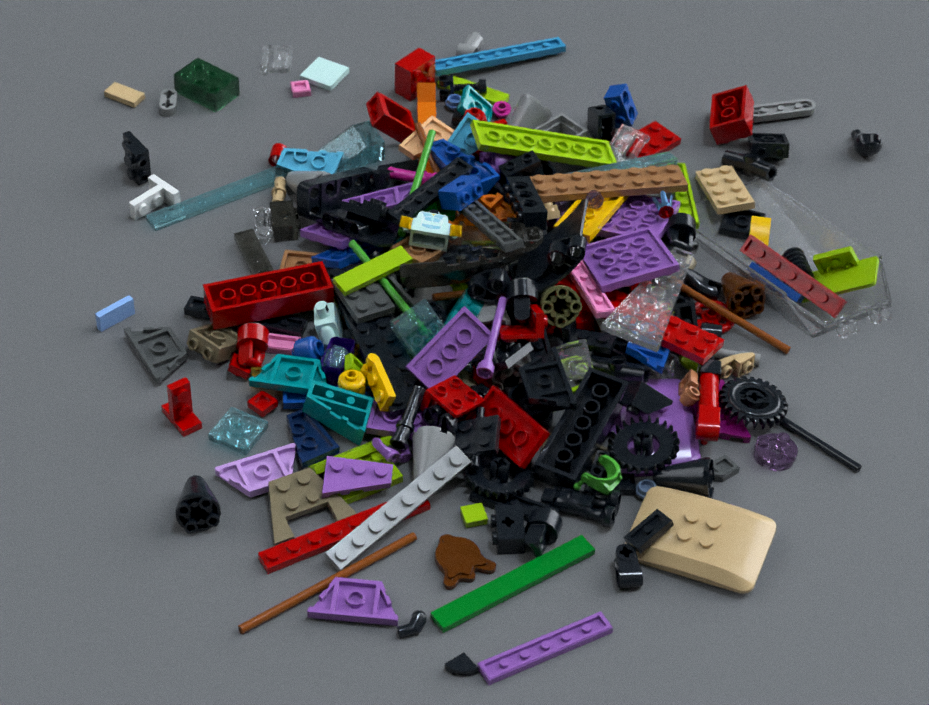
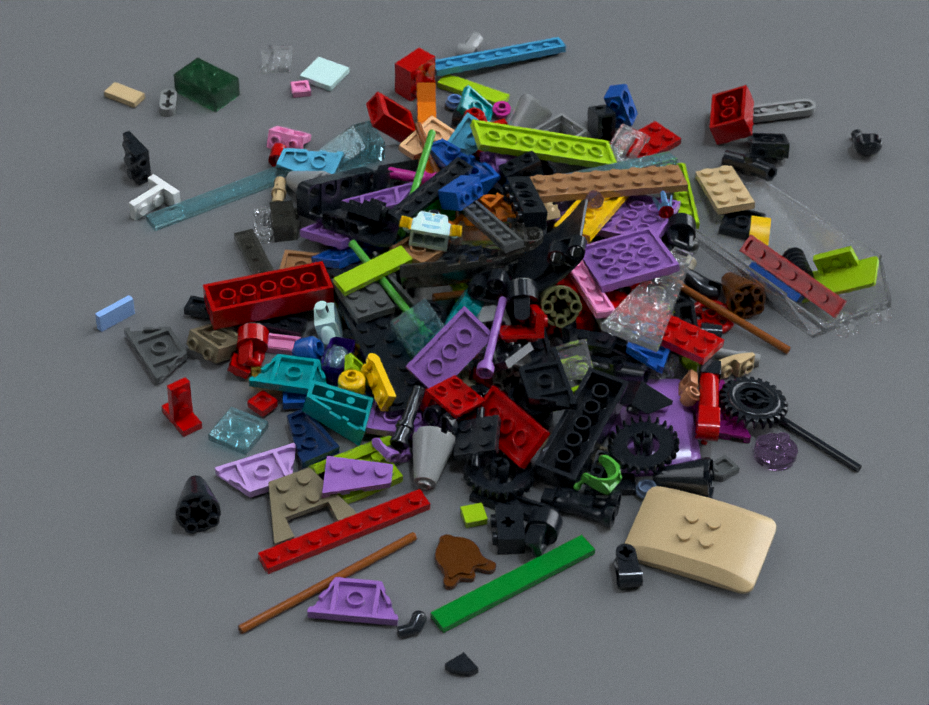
(288, 137): none -> bright pink bracket
(397, 509): light grey plate -> none
(445, 81): black bar -> none
(544, 648): medium lavender tile -> none
(649, 531): black plate -> none

